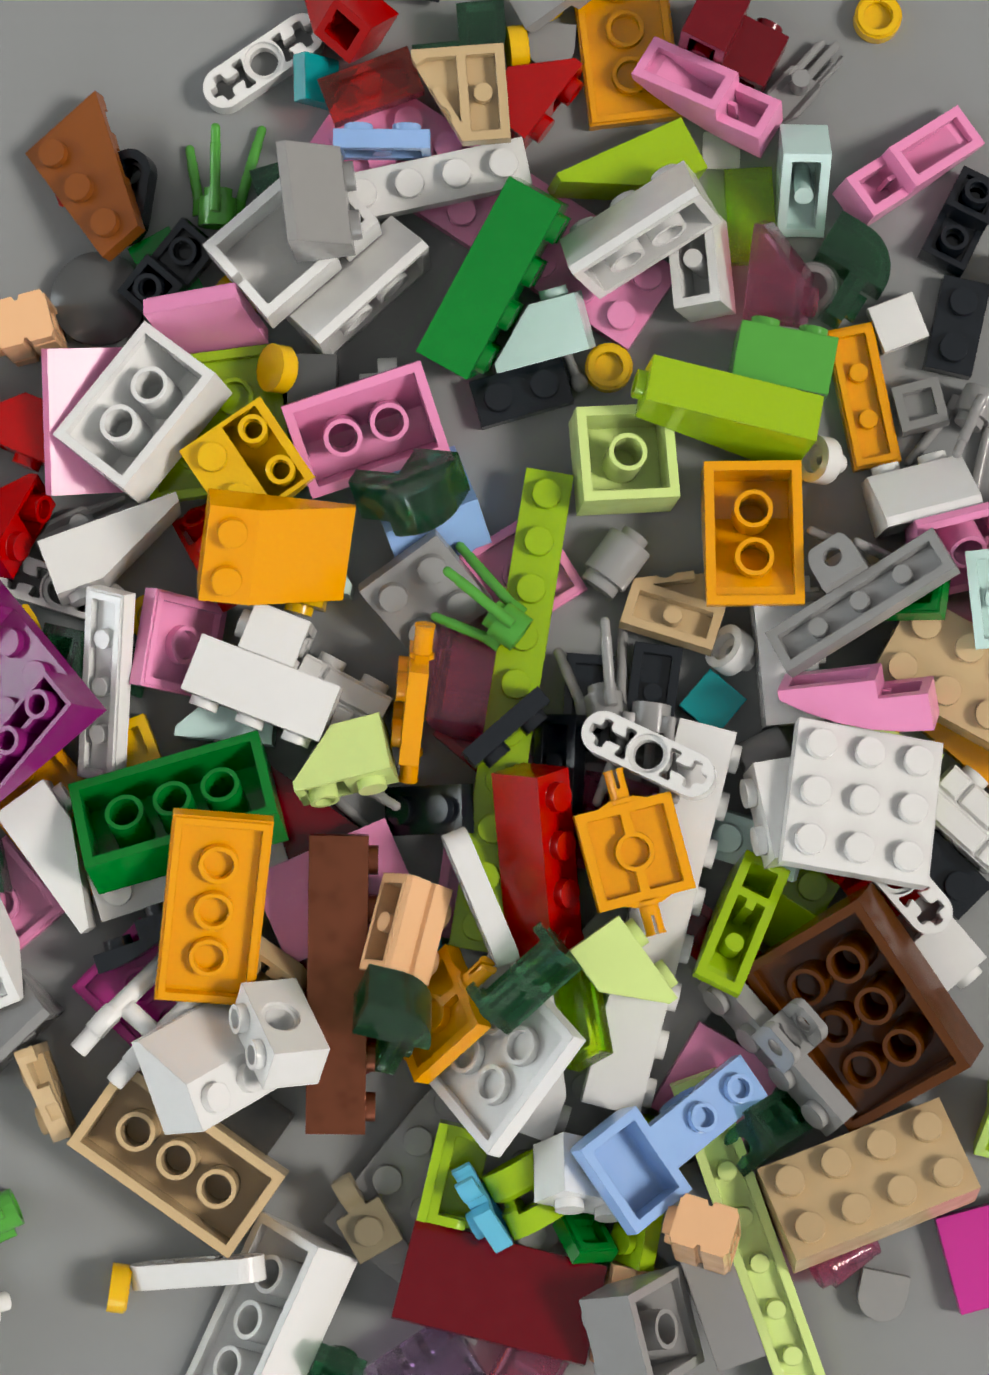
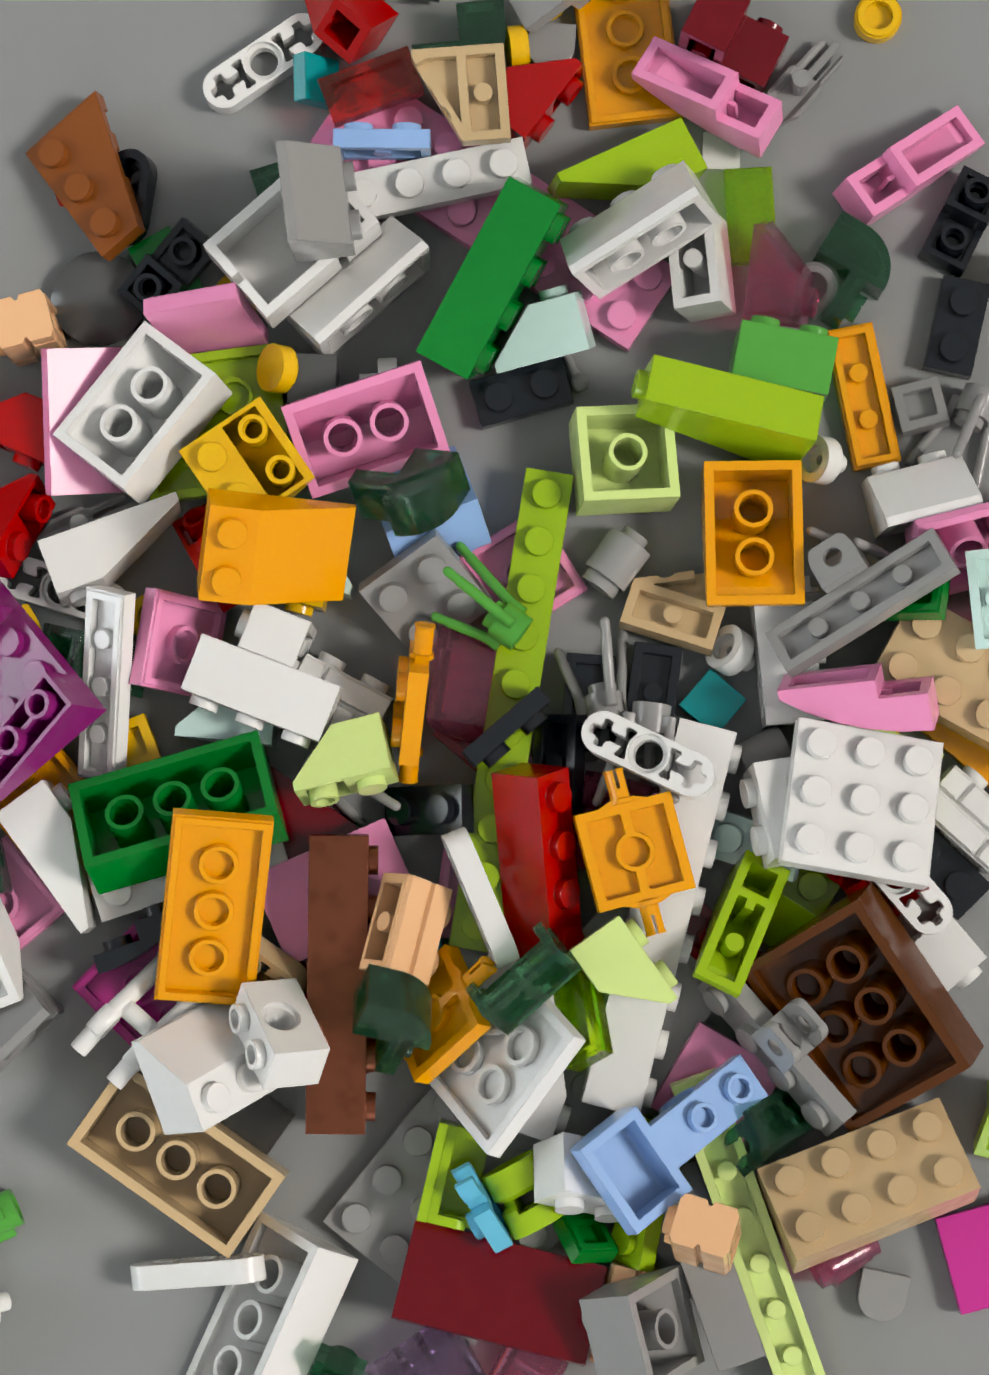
(46, 1088): tan wing -> none
(119, 1288): yellow tile -> none
(217, 204): bright green plant -> none
(368, 1223): dark tan plate -> none
(608, 367): yellow tile -> none
(802, 179): light aqua slope -> none
(897, 323): white tile -> none

